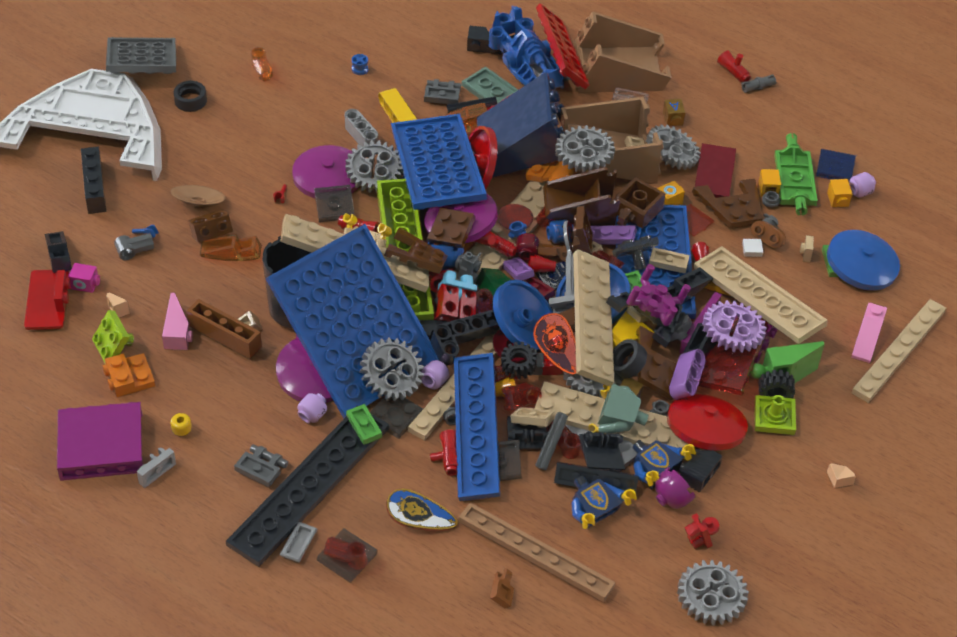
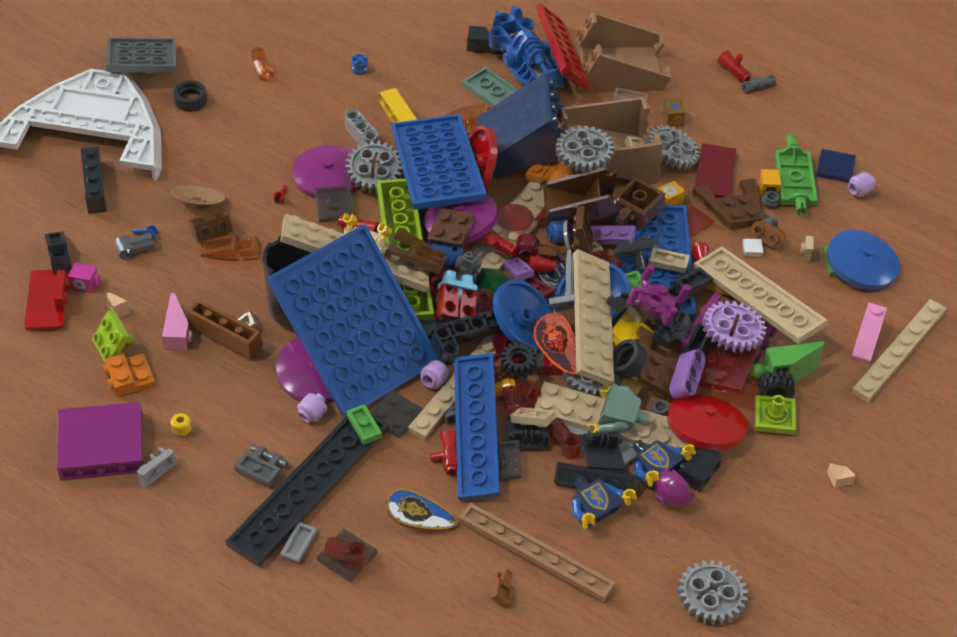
(380, 354): light grey gear -> none
(442, 92): dark grey plate -> none
(491, 101): black axle -> none
(516, 229): blue plate -> none
(551, 441): dark grey axle -> none
(700, 533): red hips -> none
(839, 193): light orange brick -> none

